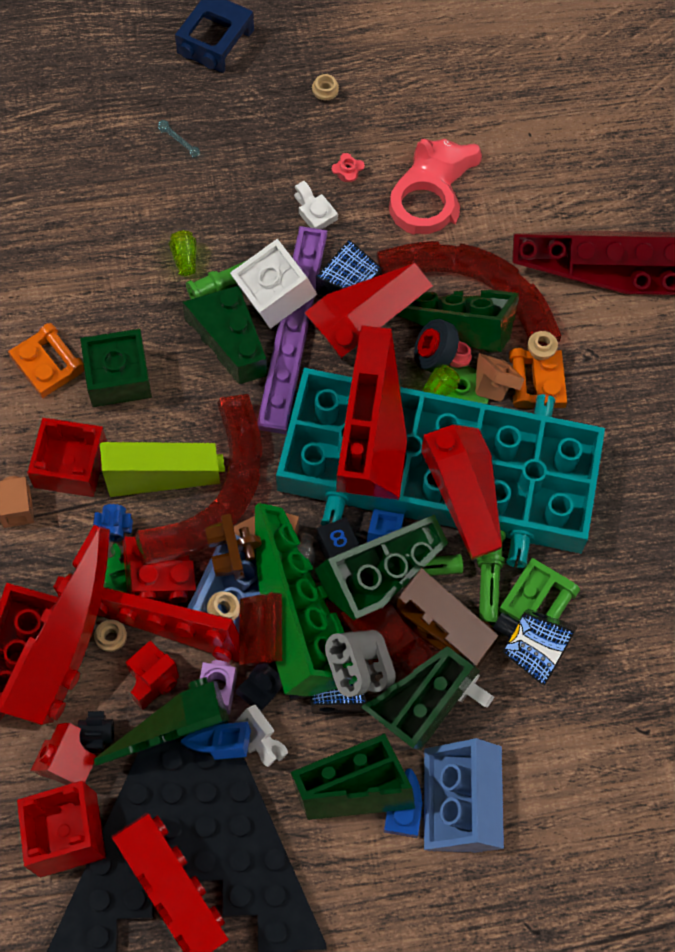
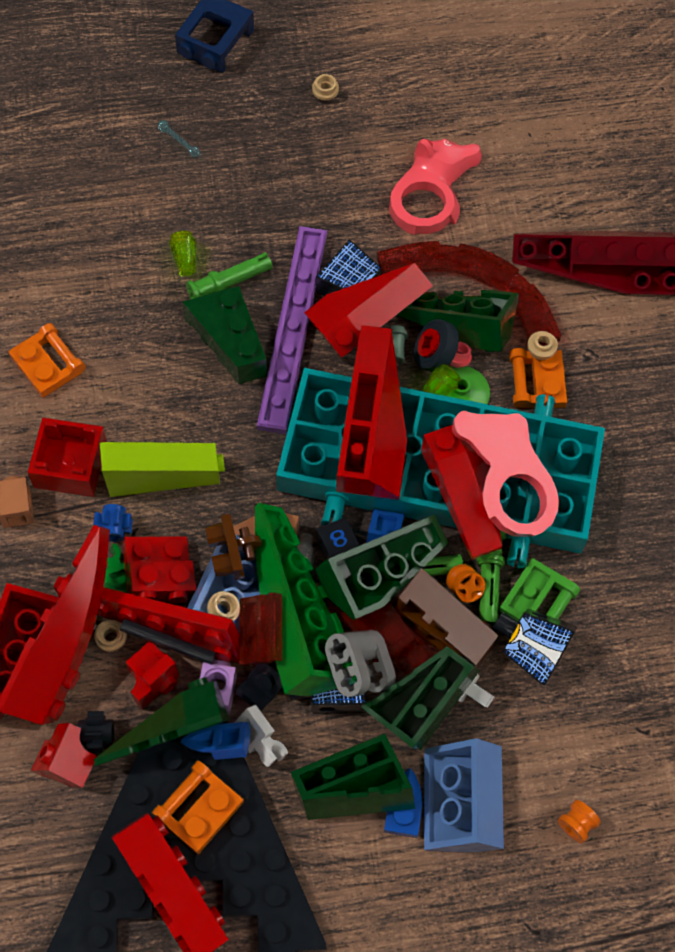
(60, 829): red container -> none
(115, 368): dark green container -> none
(168, 641): none -> black bar
(207, 813): none -> orange plate
(234, 497): clear red plate -> none
(274, 283): white container -> none
(315, 211): white plate -> none
(347, 174): coral plate -> none
(399, 337): none -> sand green pin
(469, 590): none -> orange wheel
(495, 378): nougat slope -> none
(506, 447): none -> coral animal
(579, 821): none -> orange wheel

